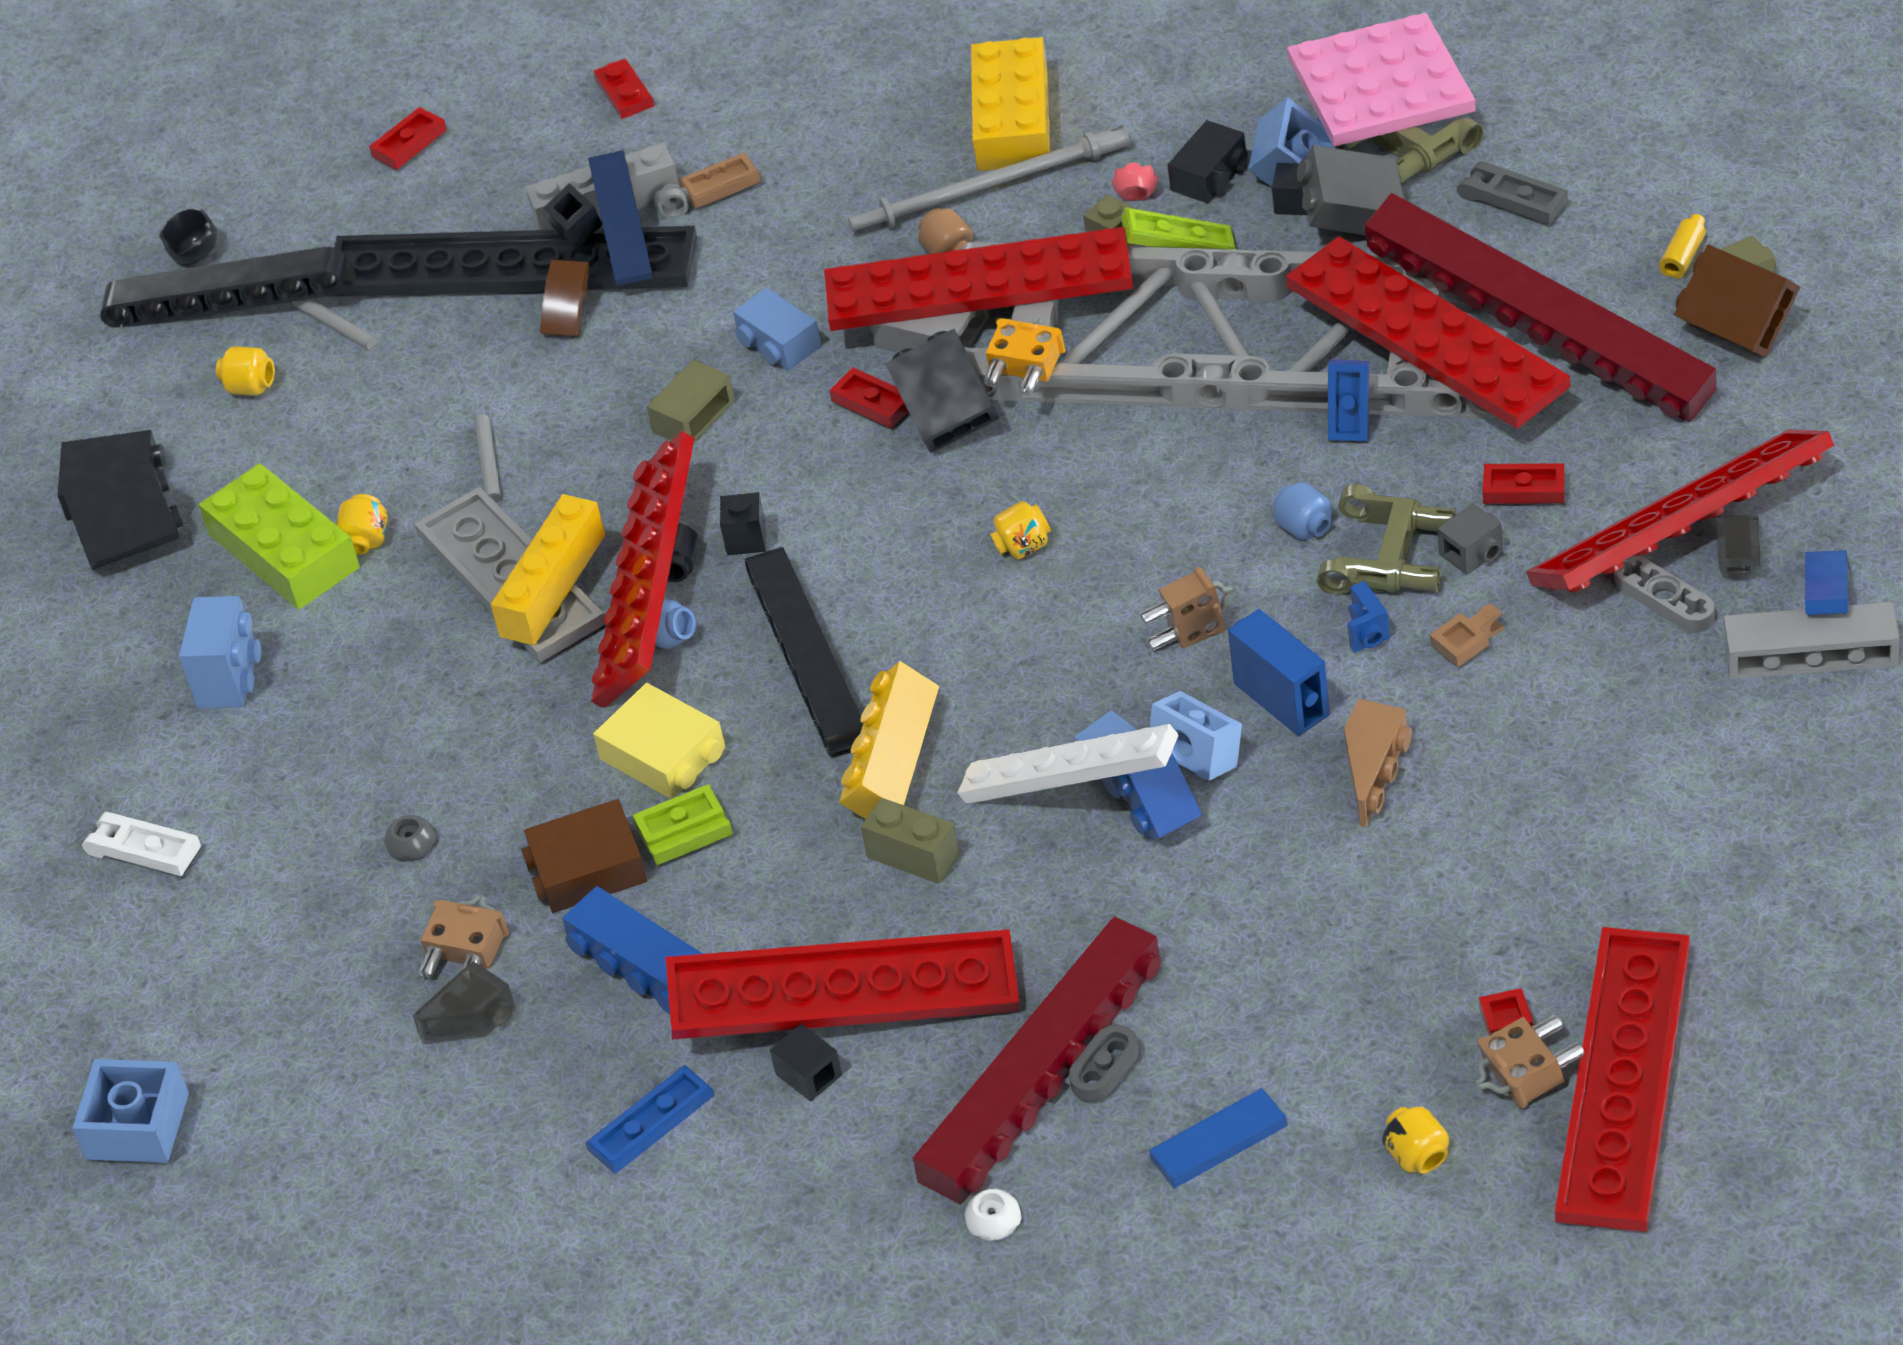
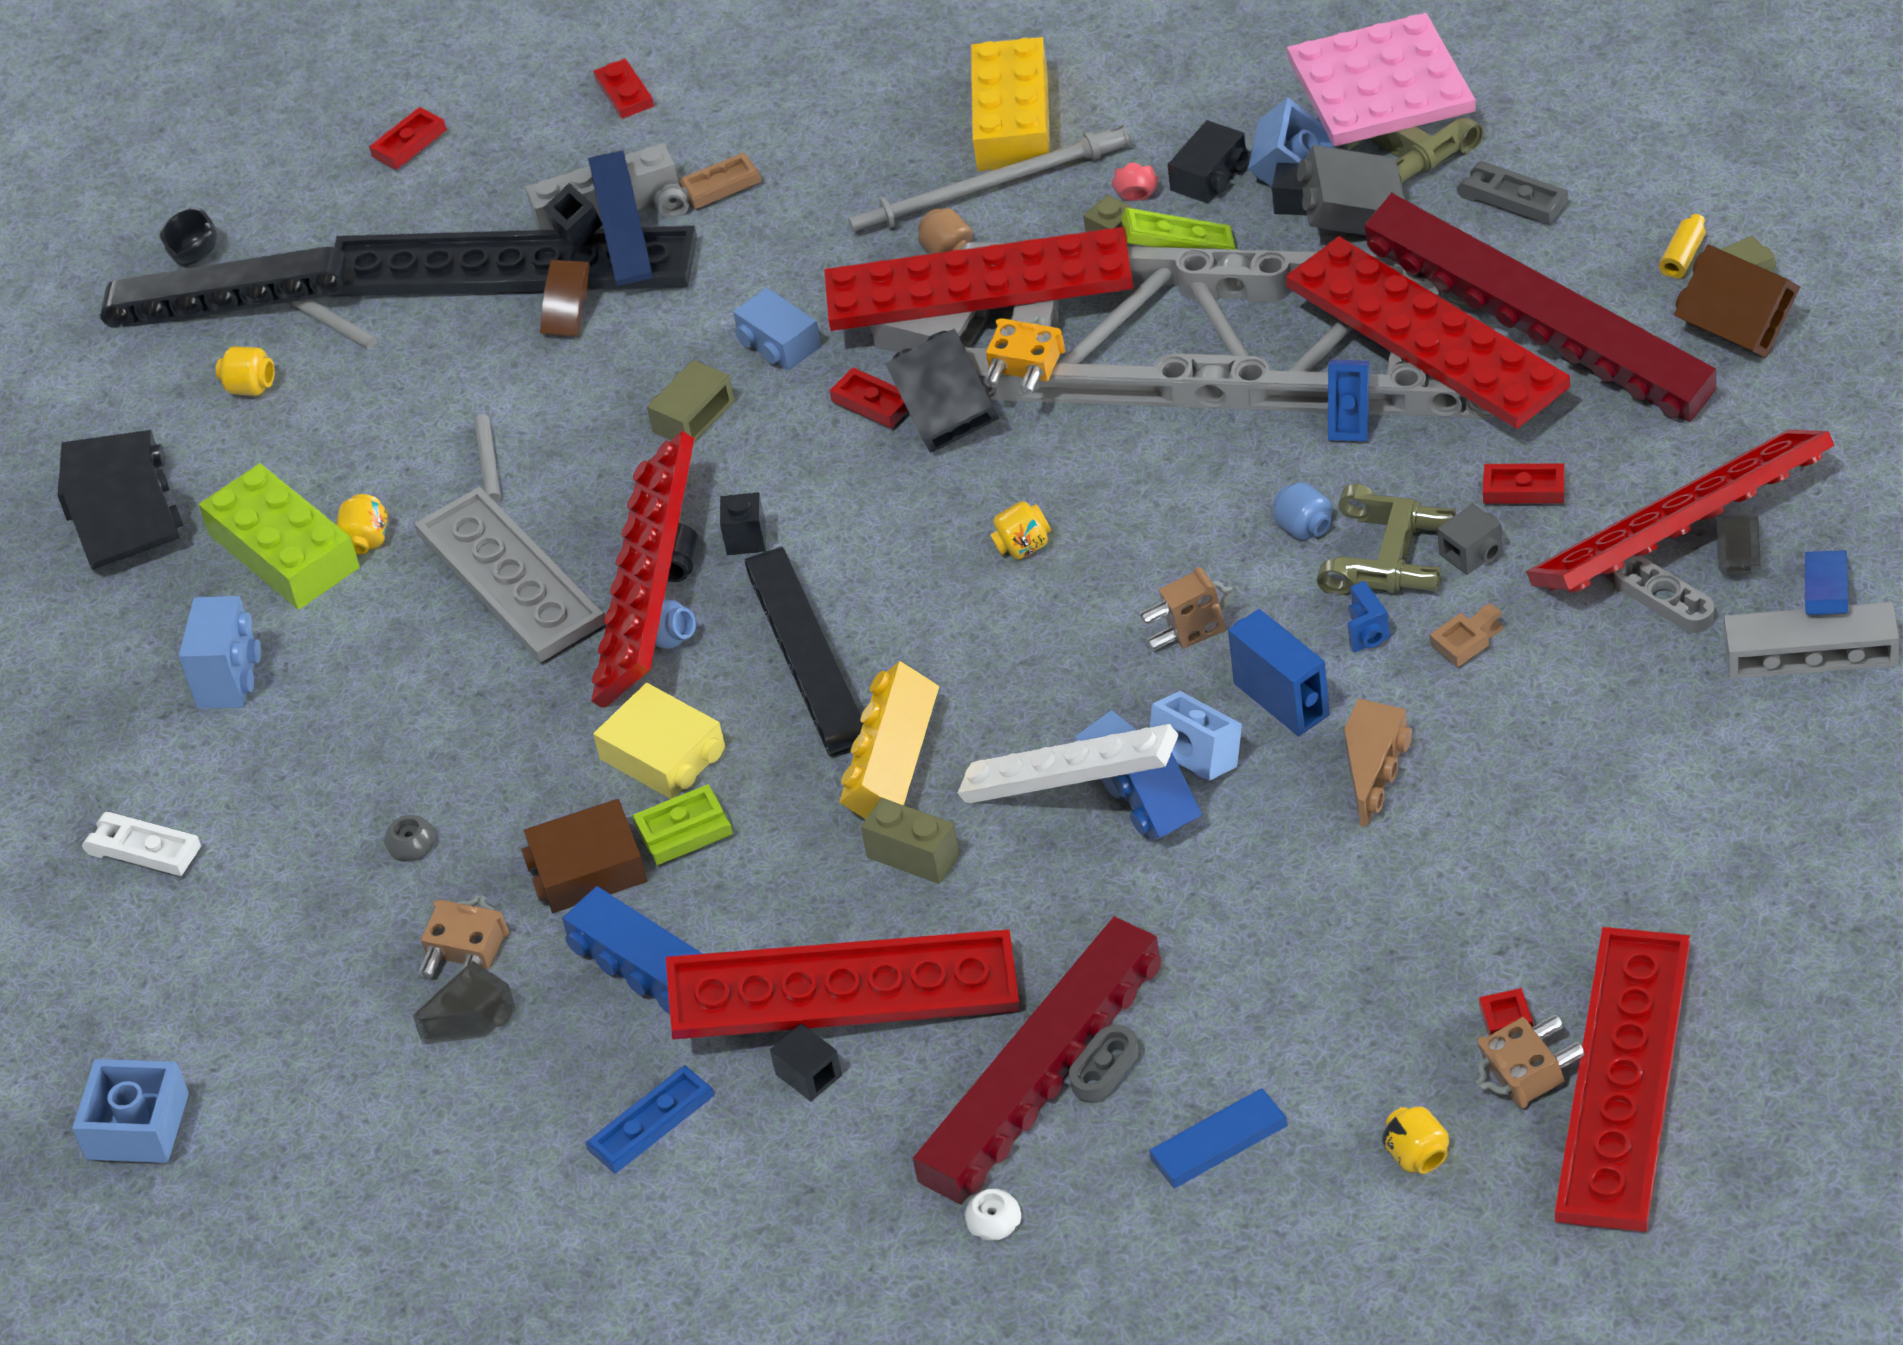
(548, 569): yellow brick -> none

